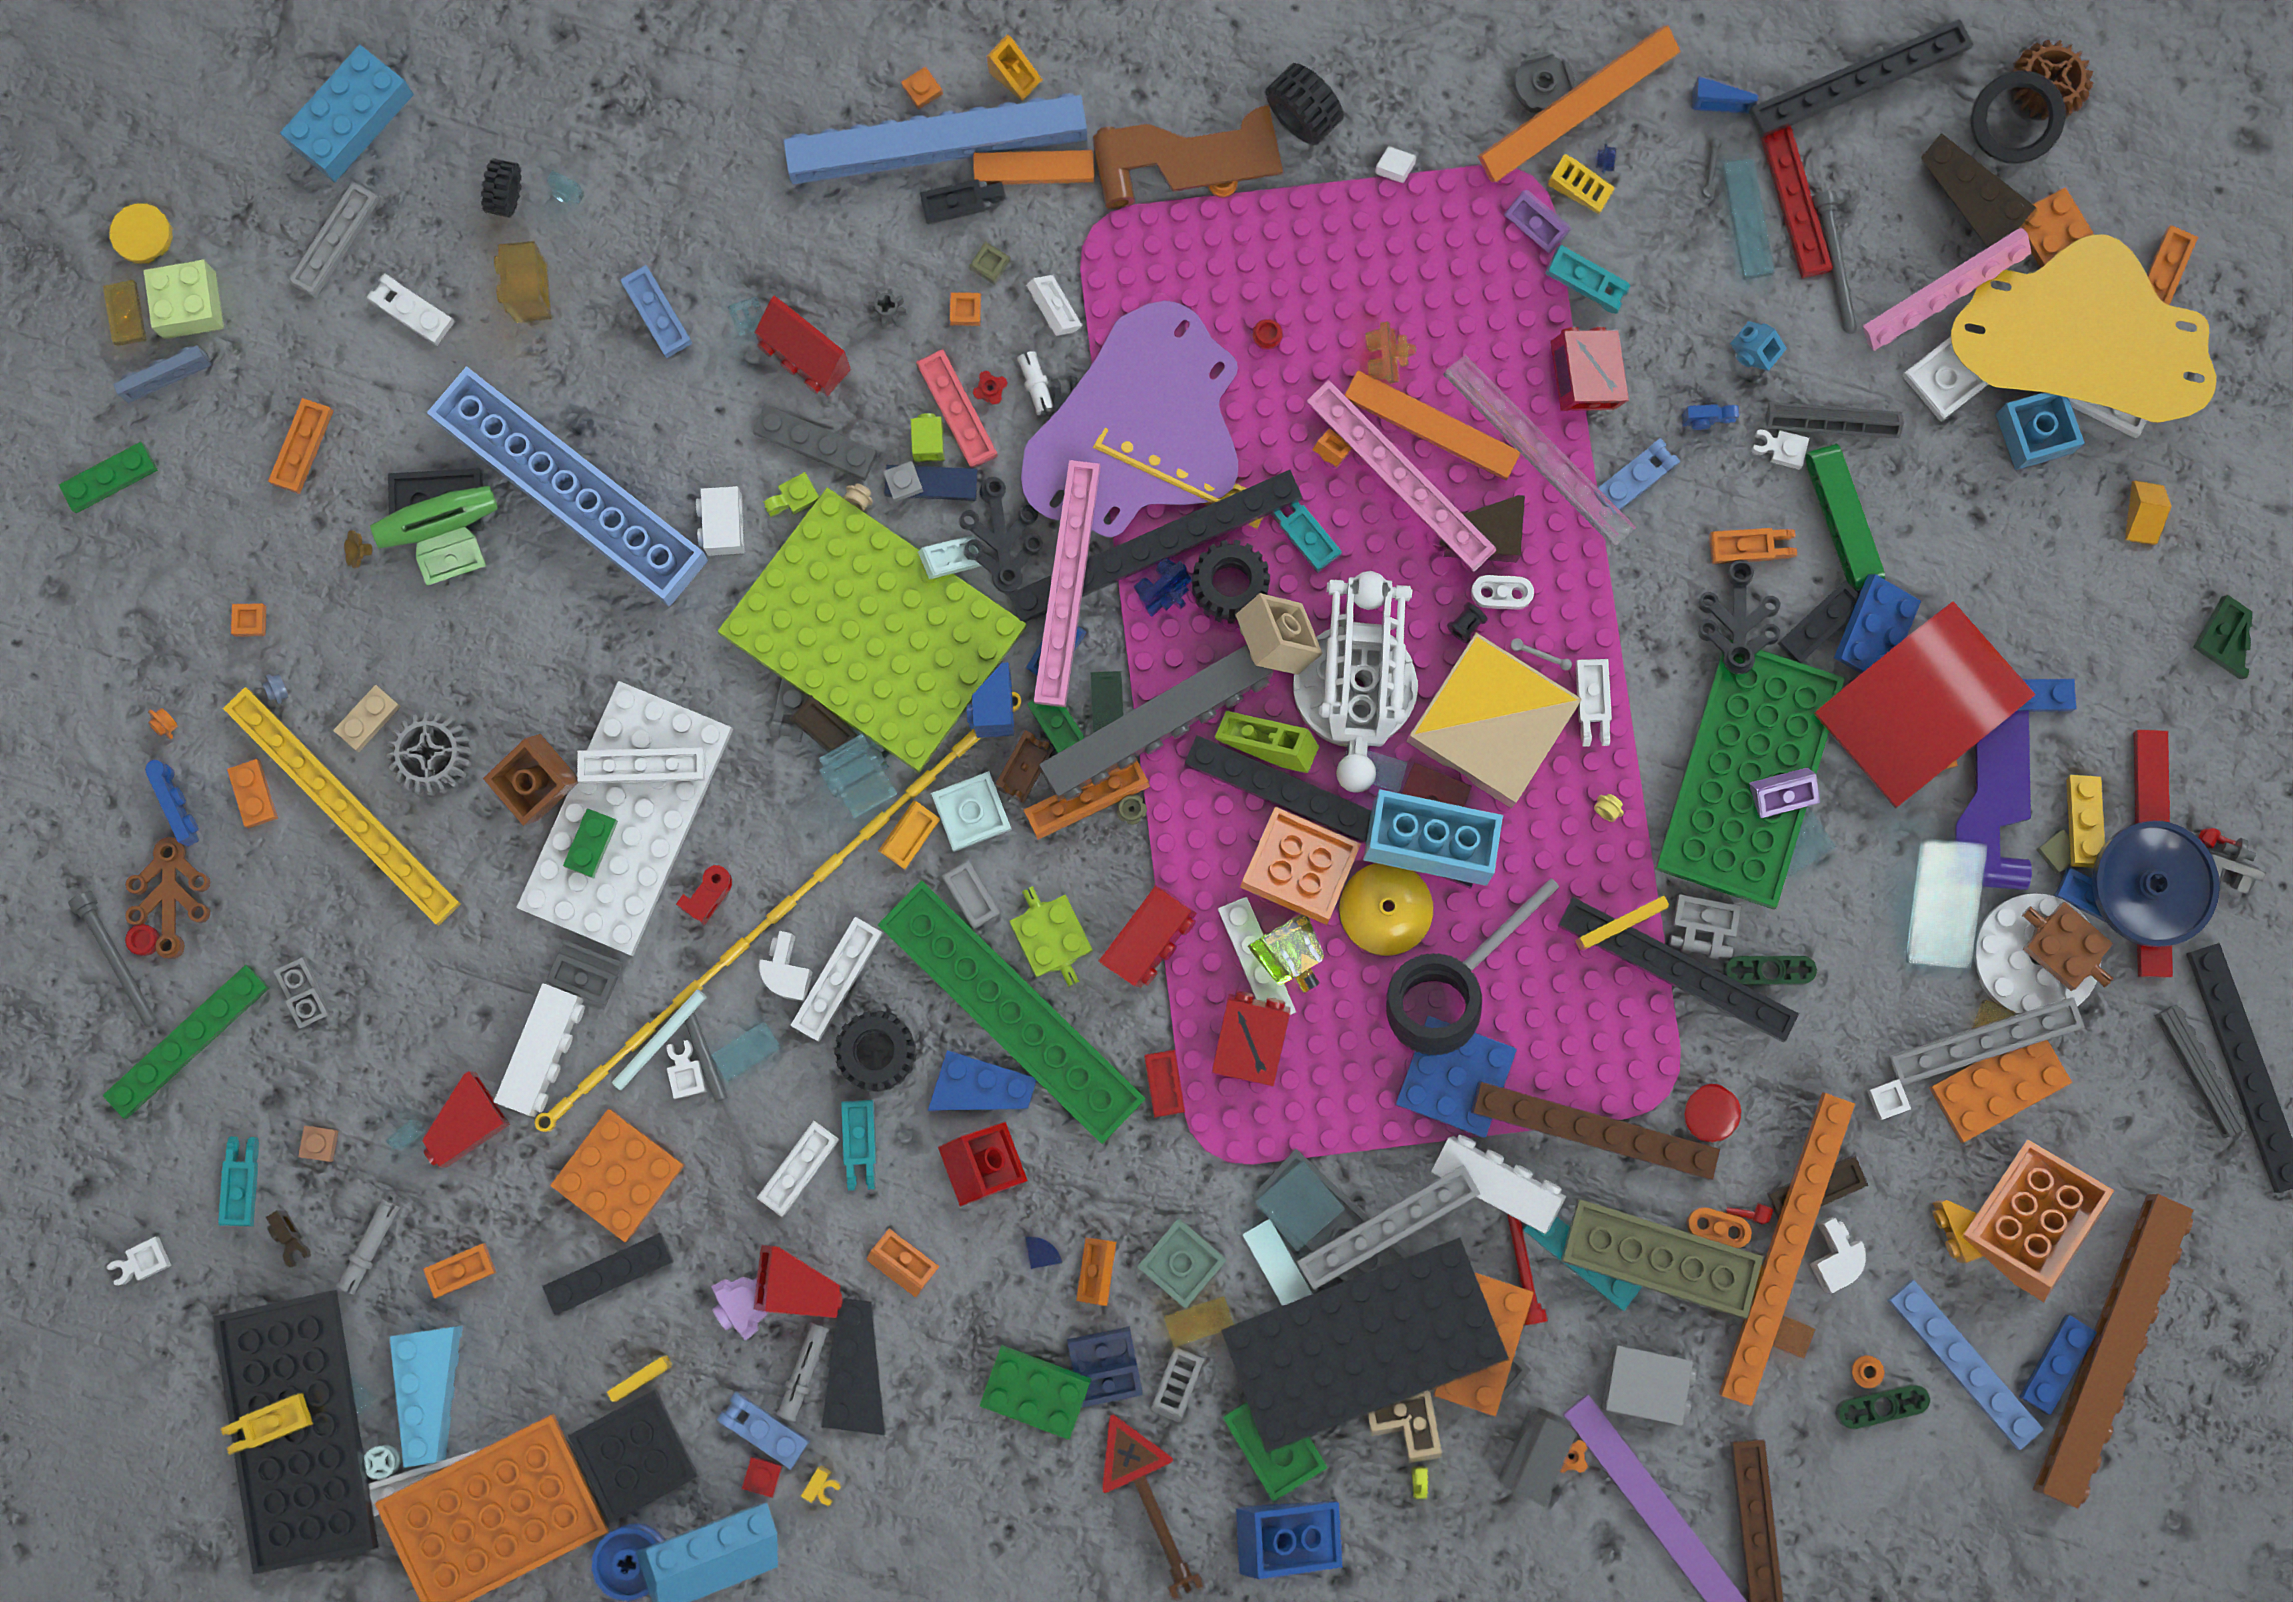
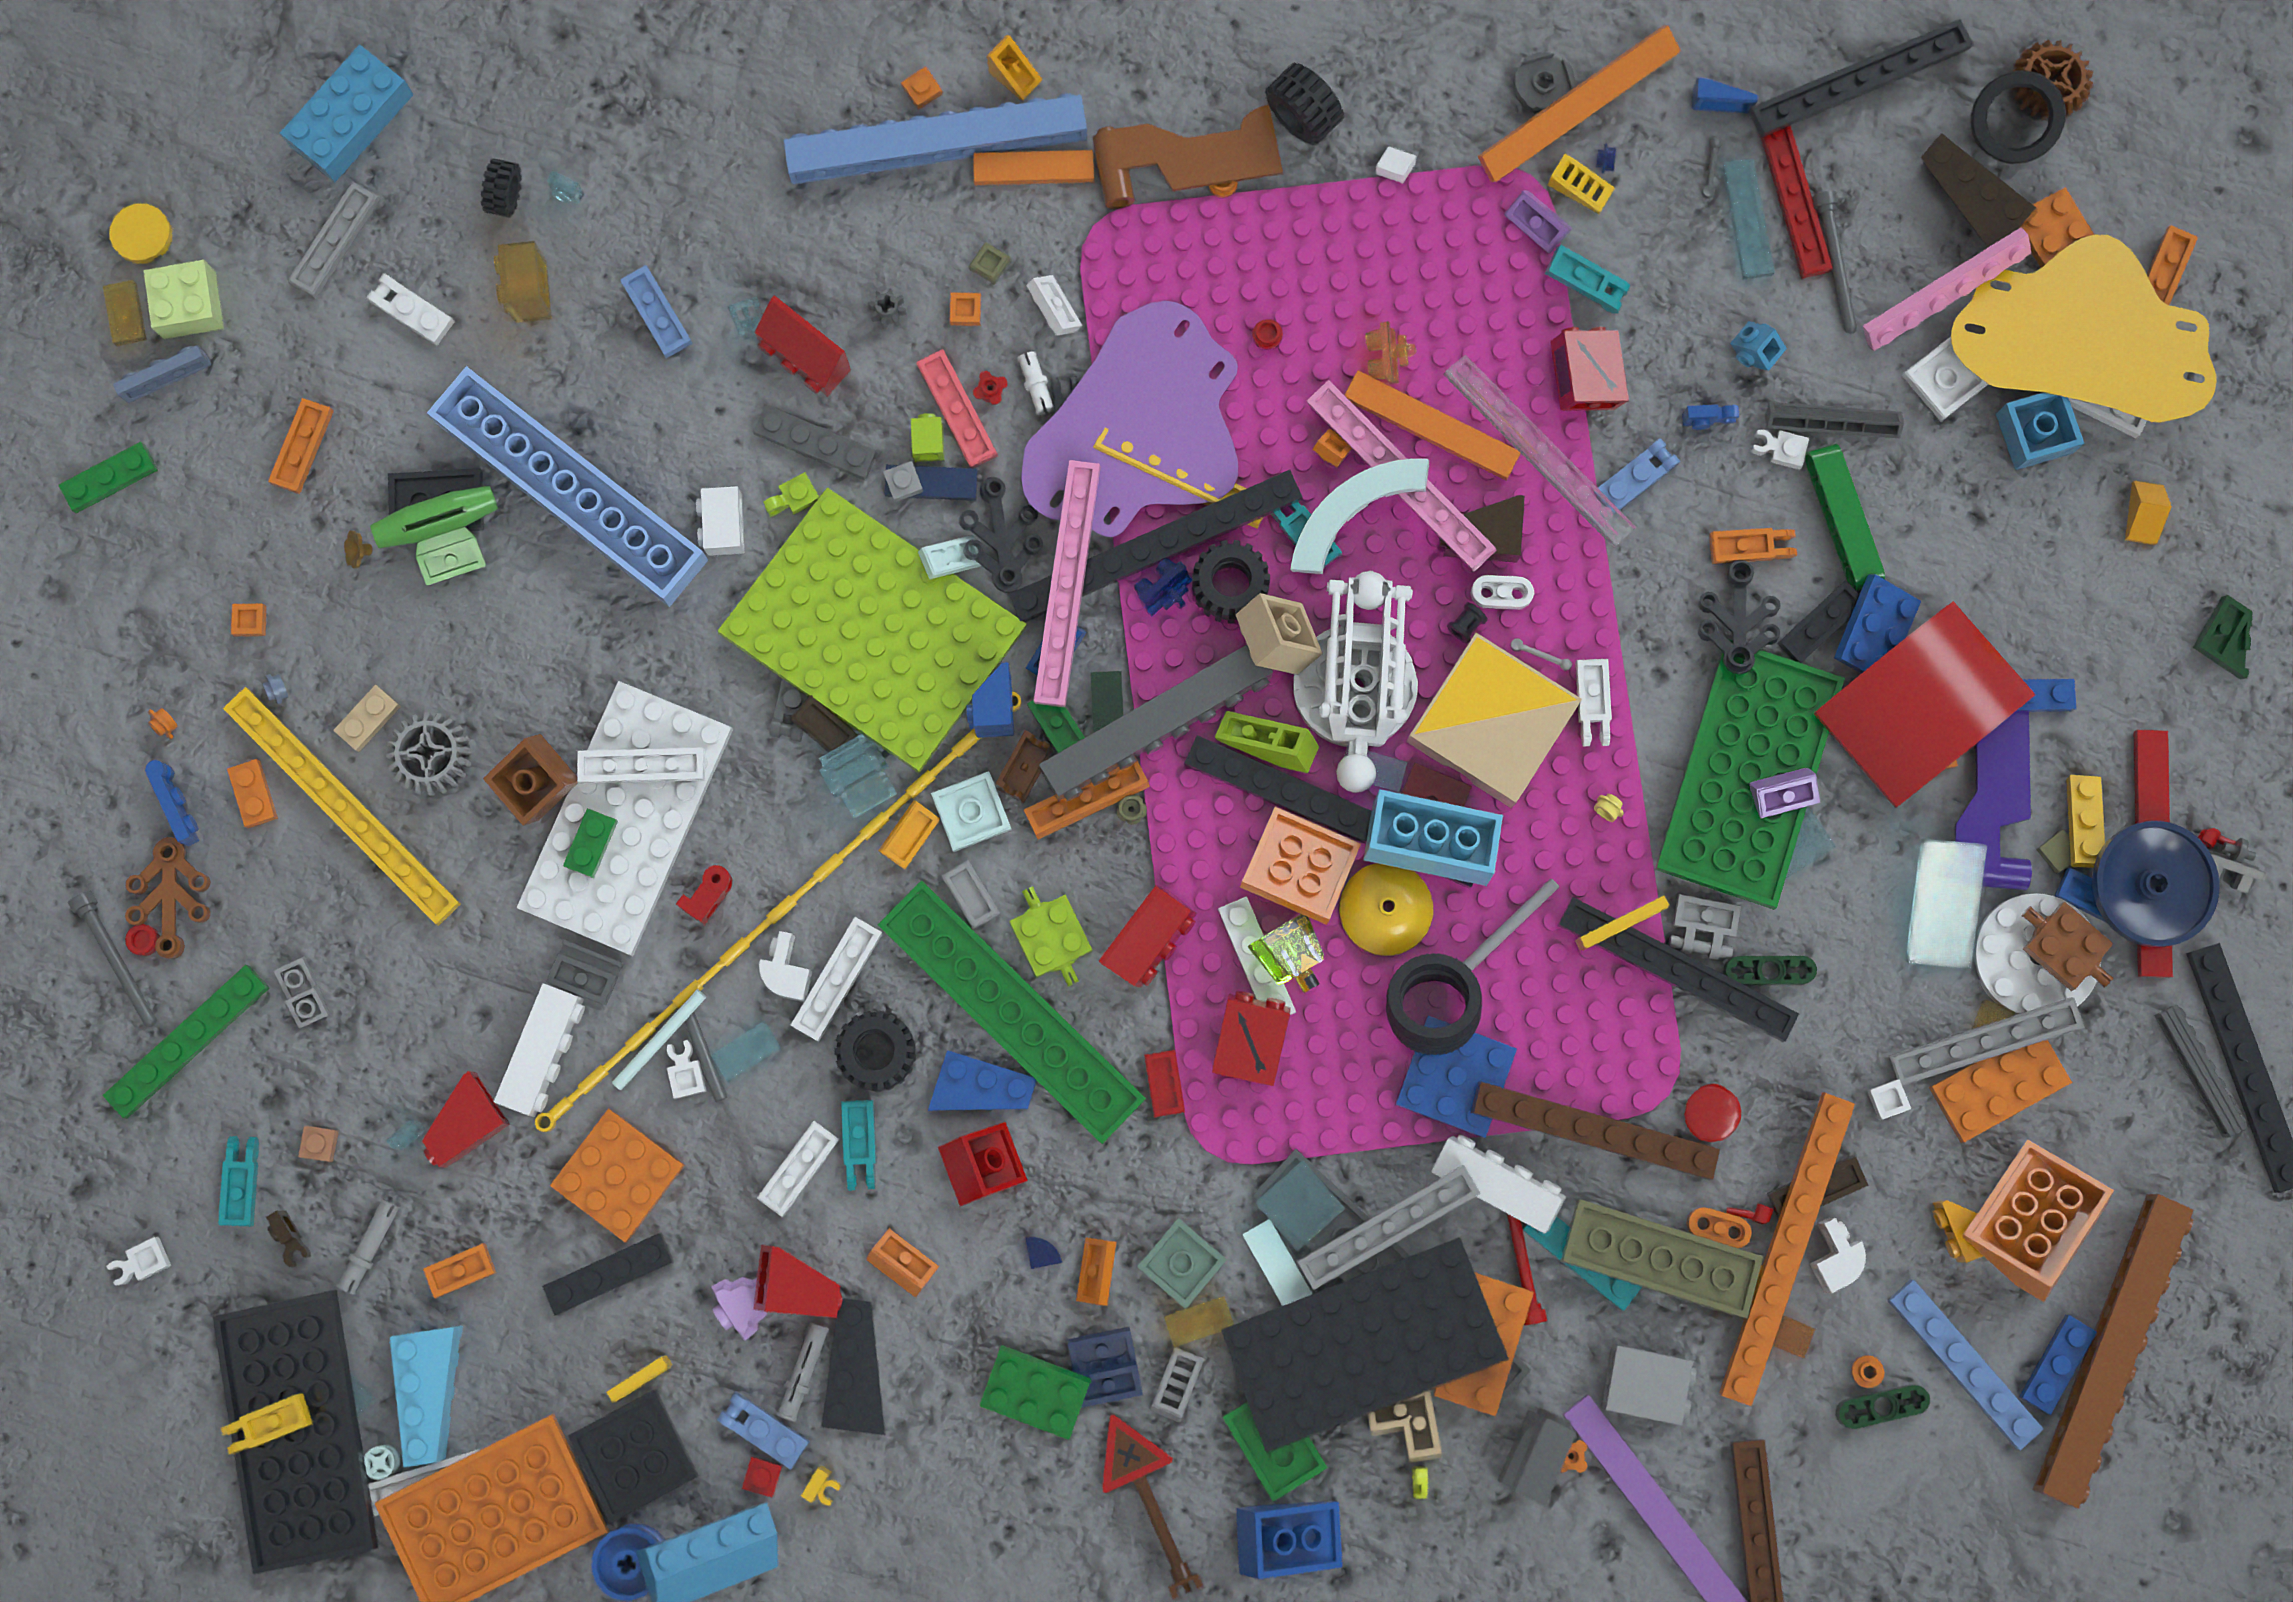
(858, 496): tan plate -> none
(960, 200): black hinge -> none
(1347, 501): none -> light aqua tile

